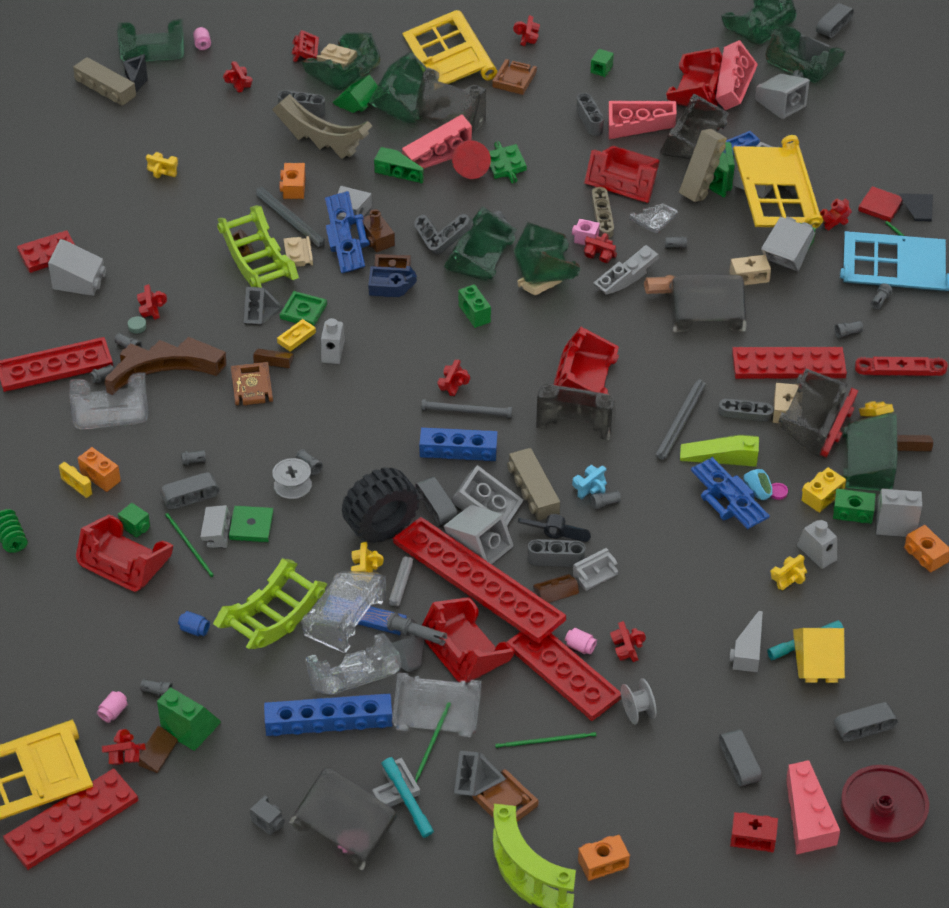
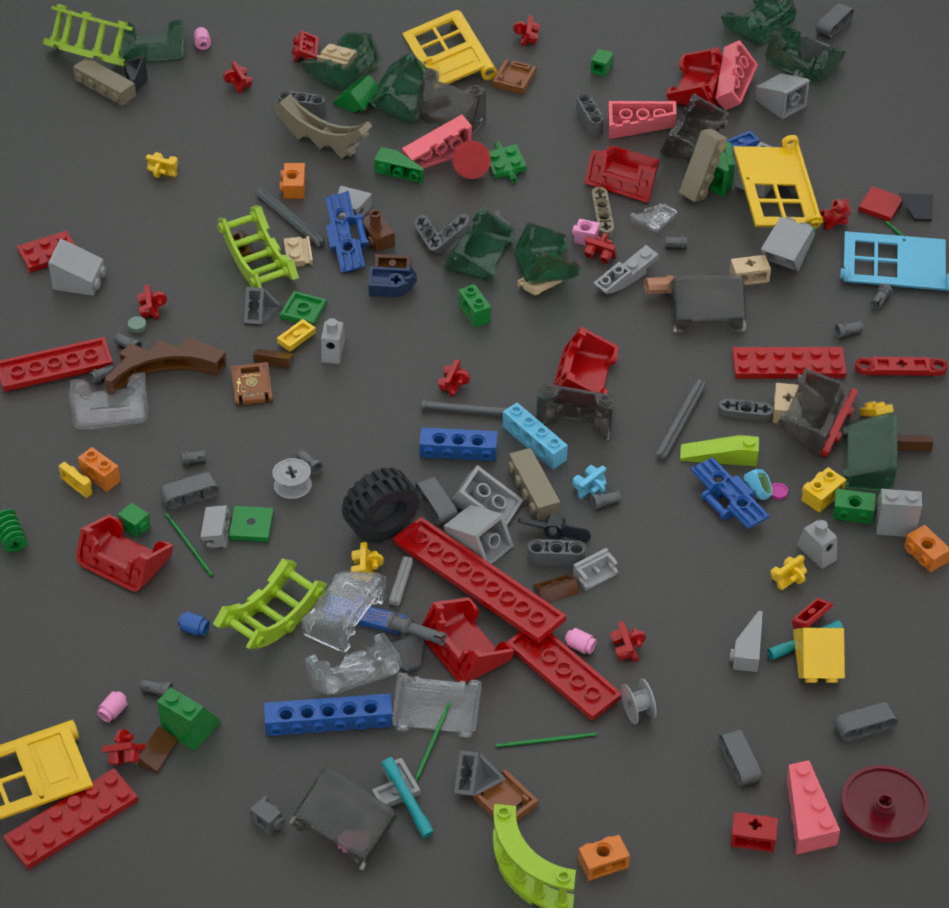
(63, 44): none -> lime fence
(535, 436): none -> medium azure brick
(811, 613): none -> red slope

